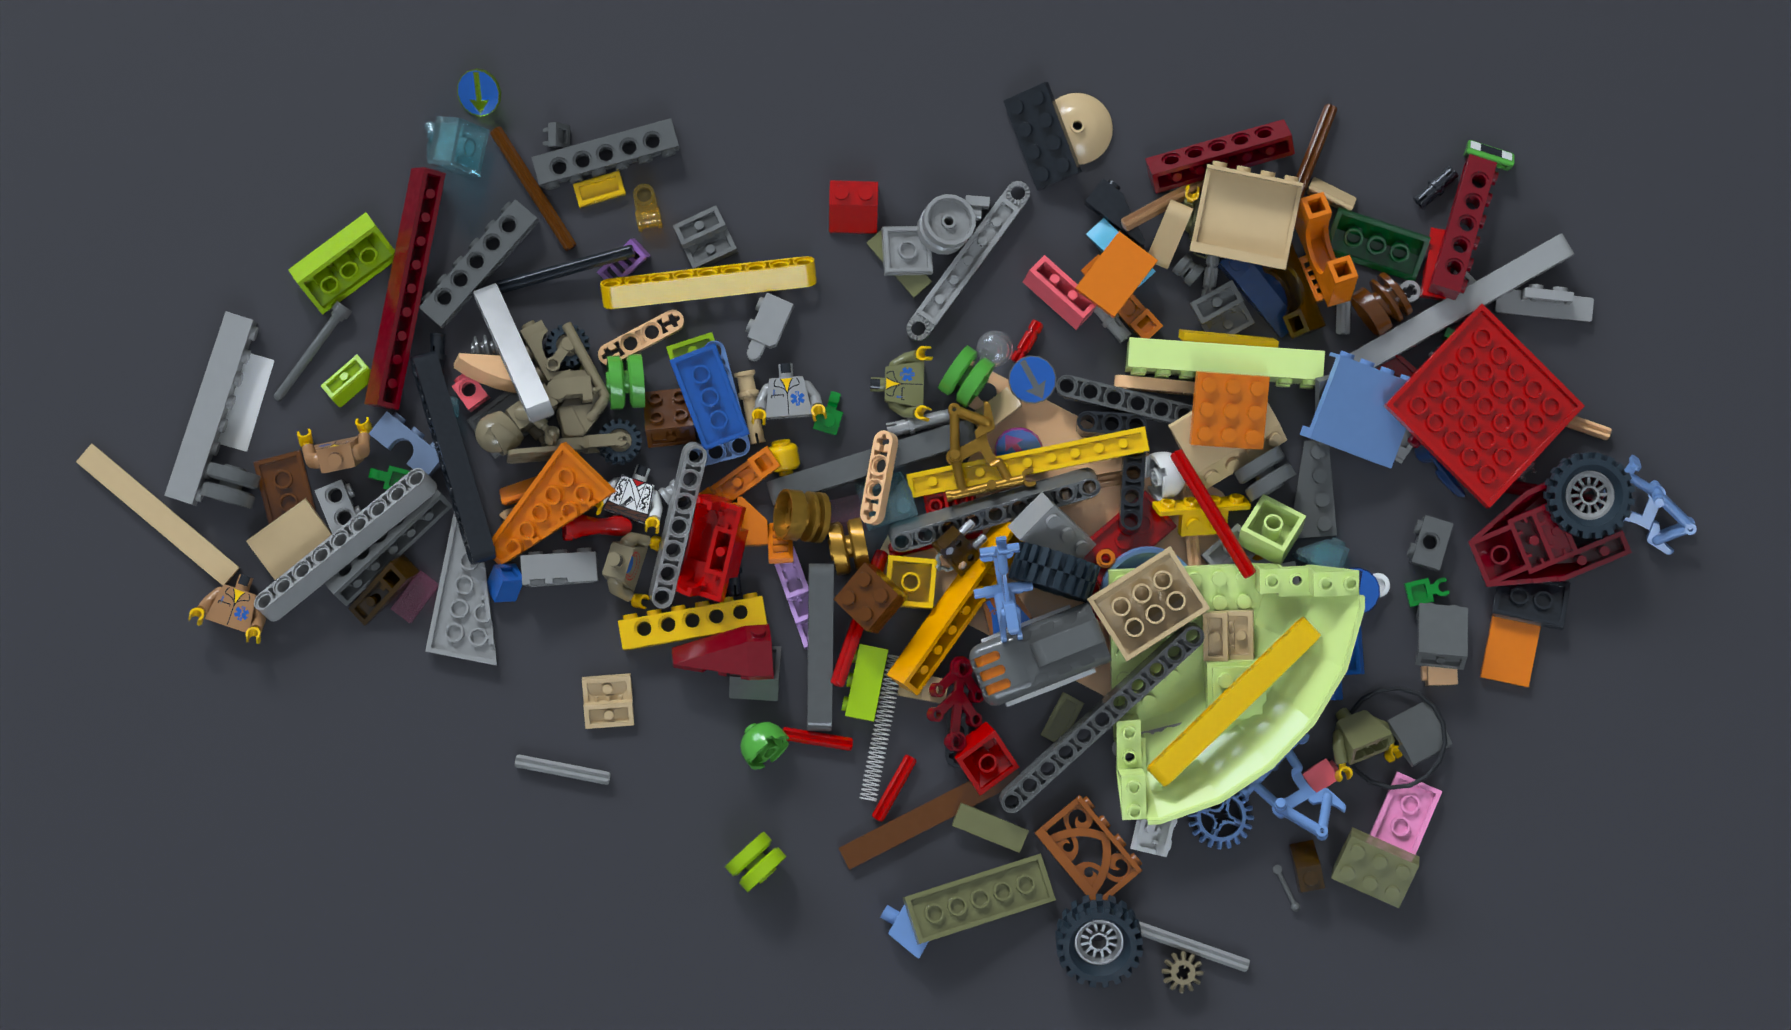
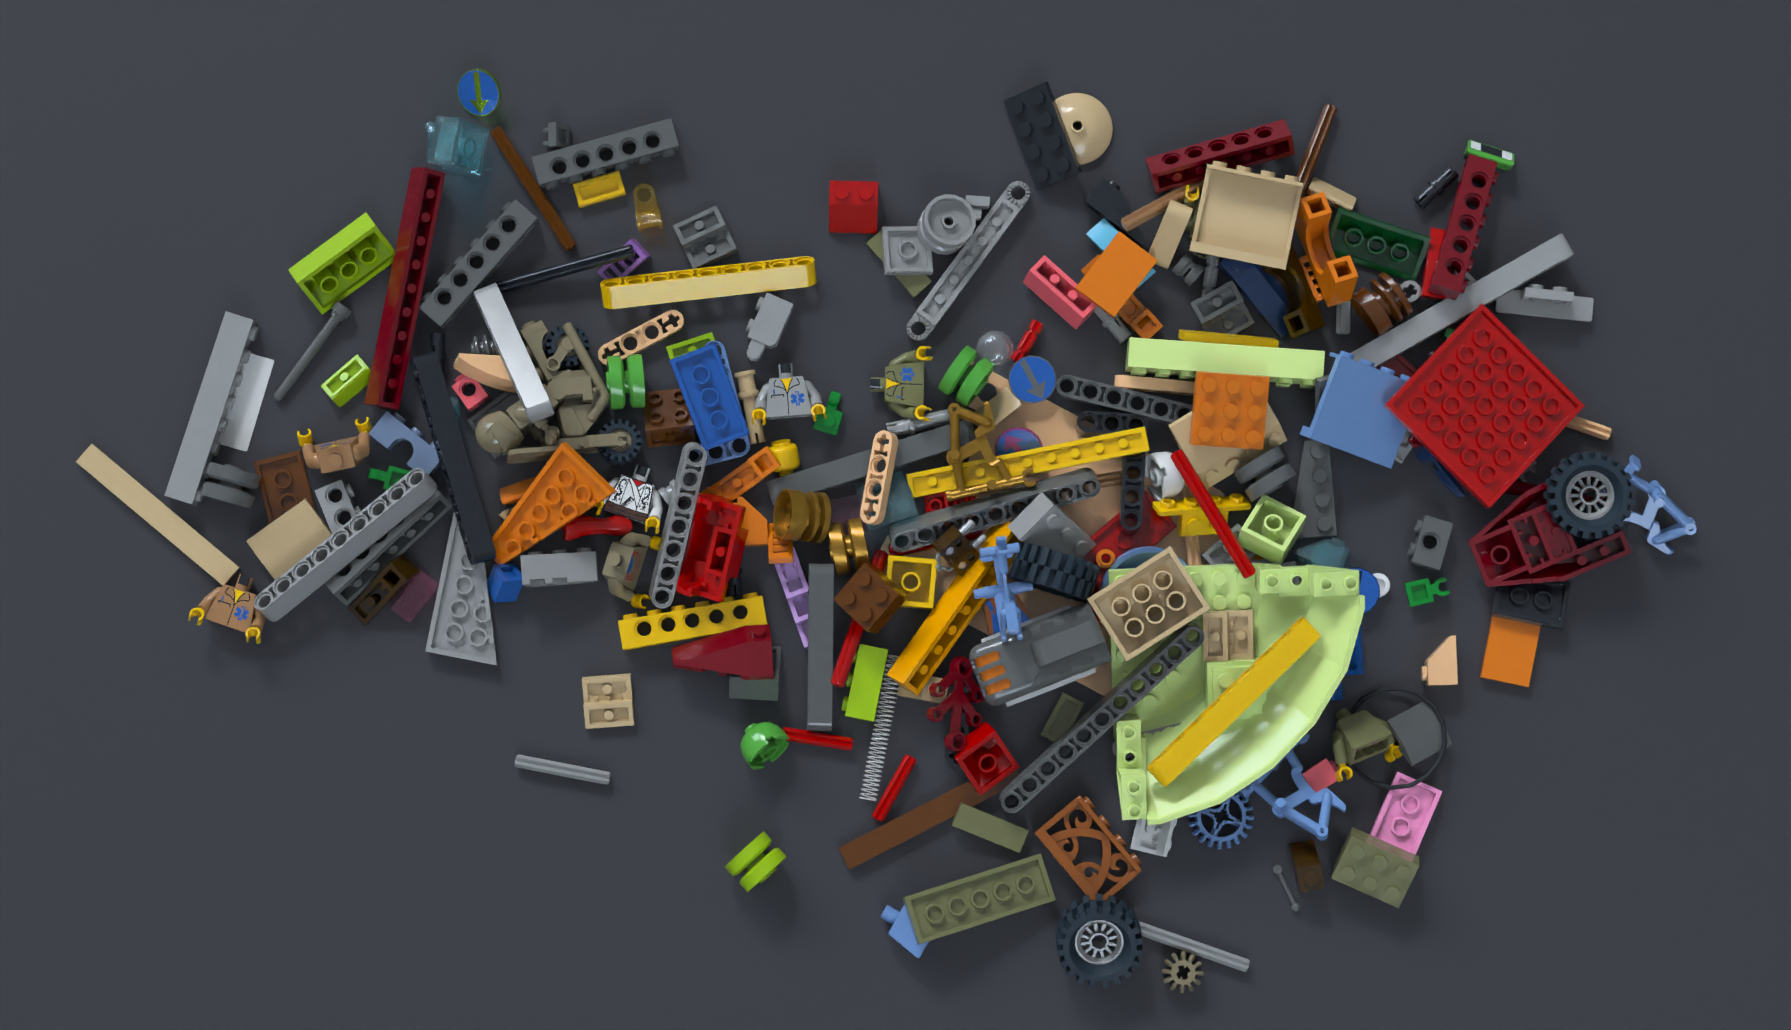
(1442, 636): dark grey panel -> none

